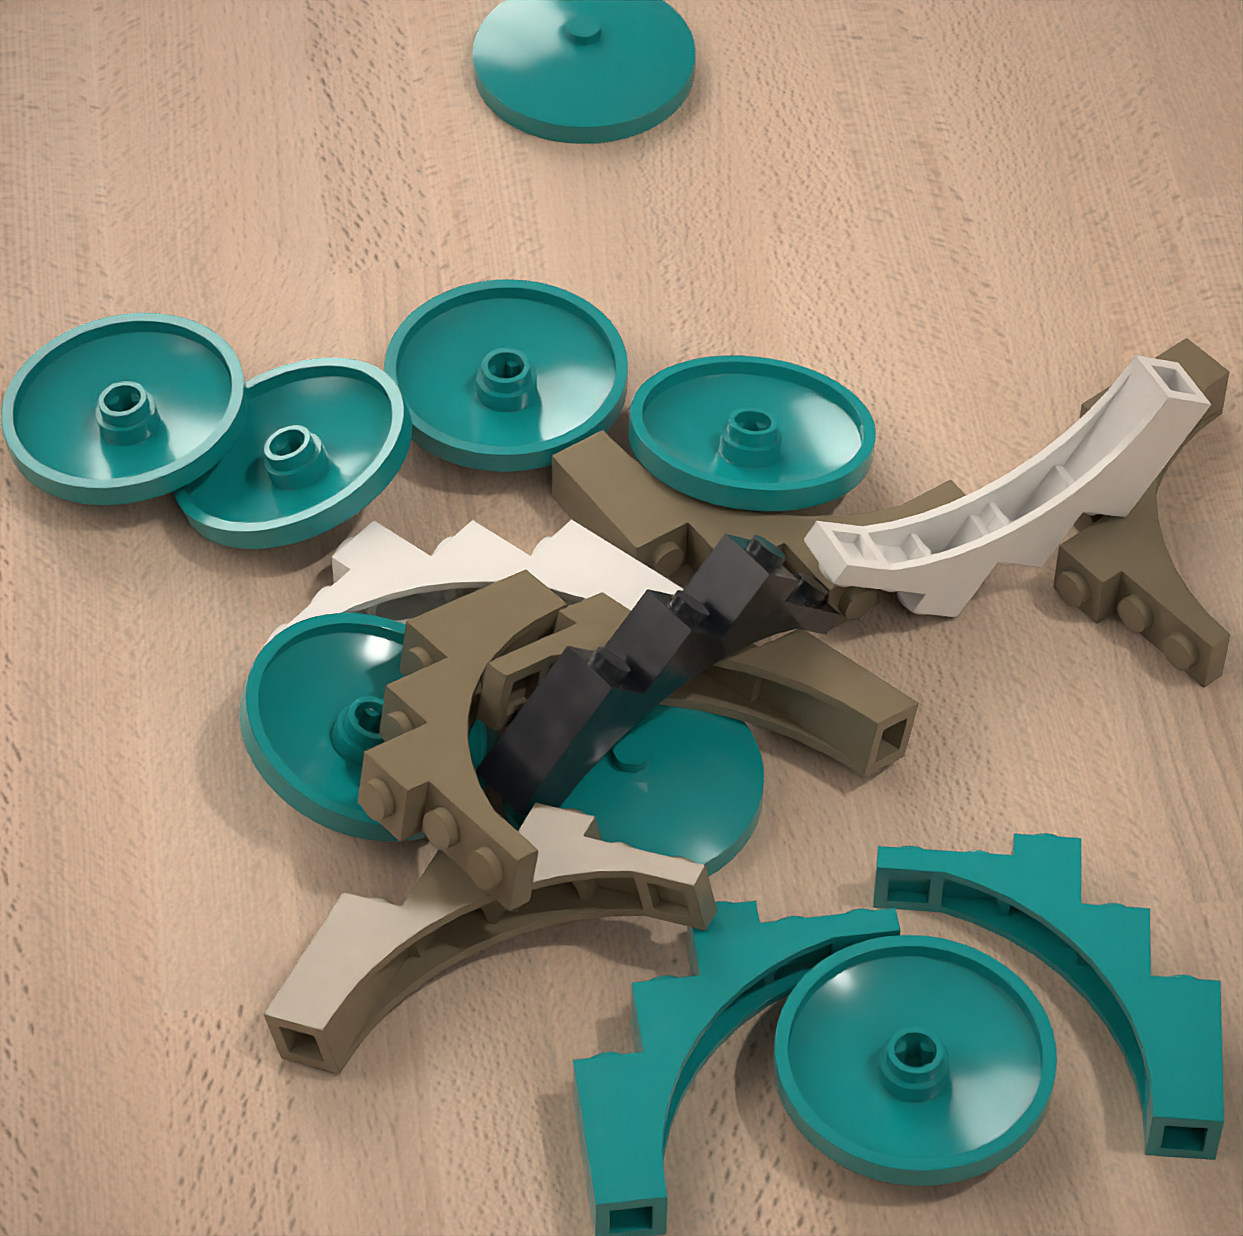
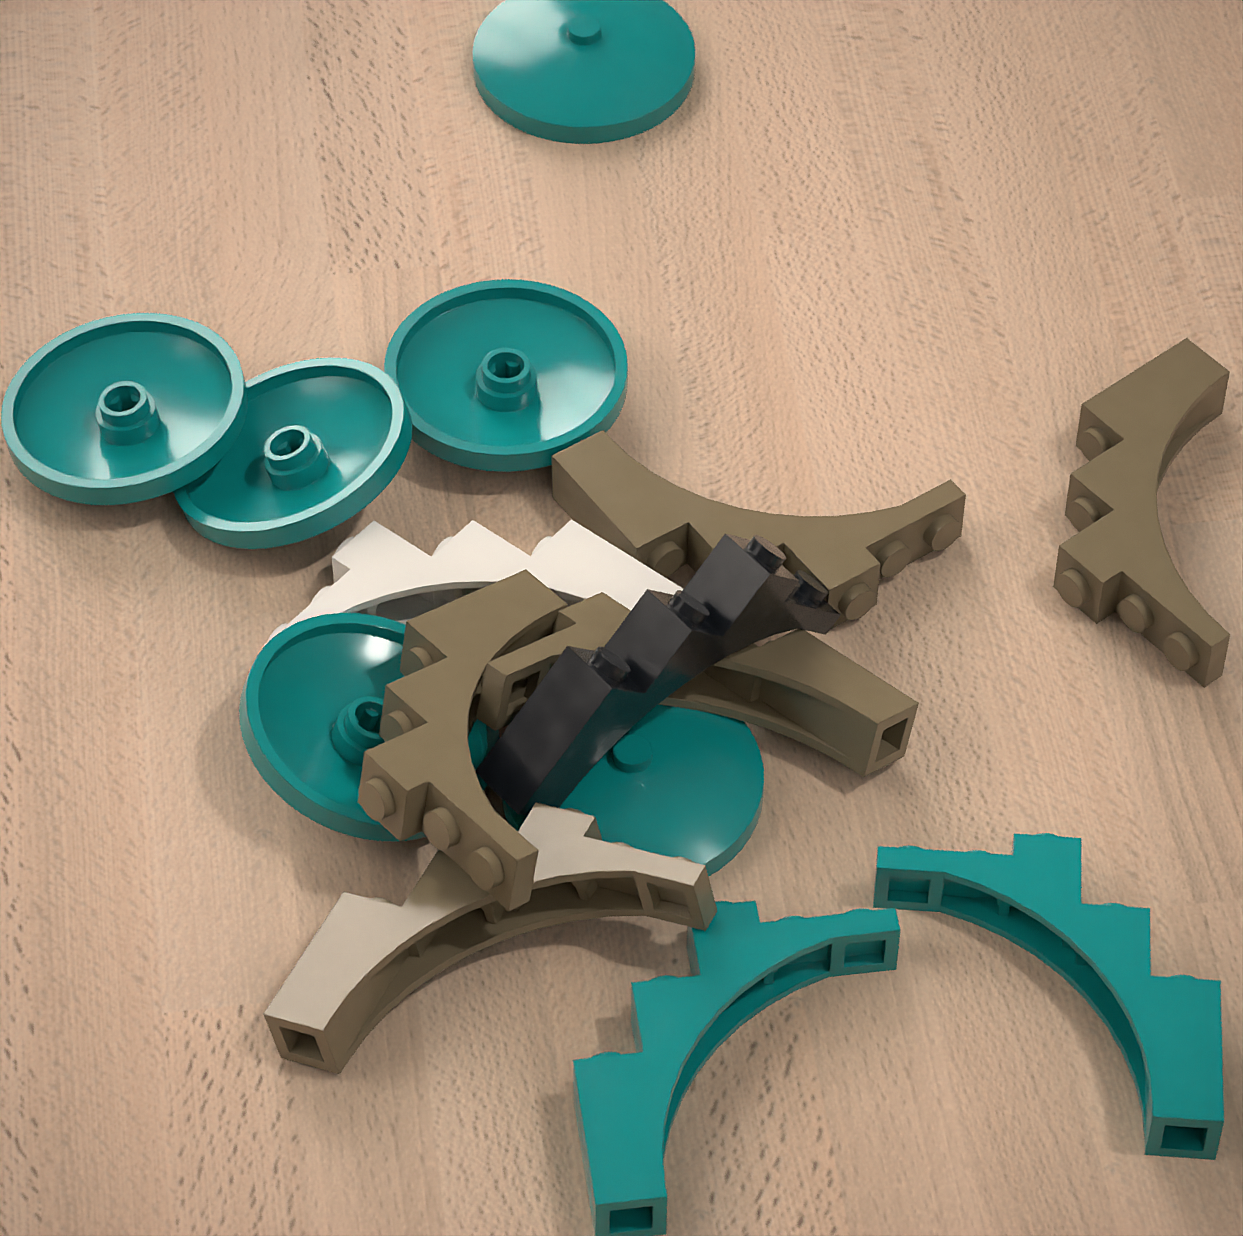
(751, 433): teal dish -> none
(914, 1060): teal dish -> none
(1023, 516): white arch -> none

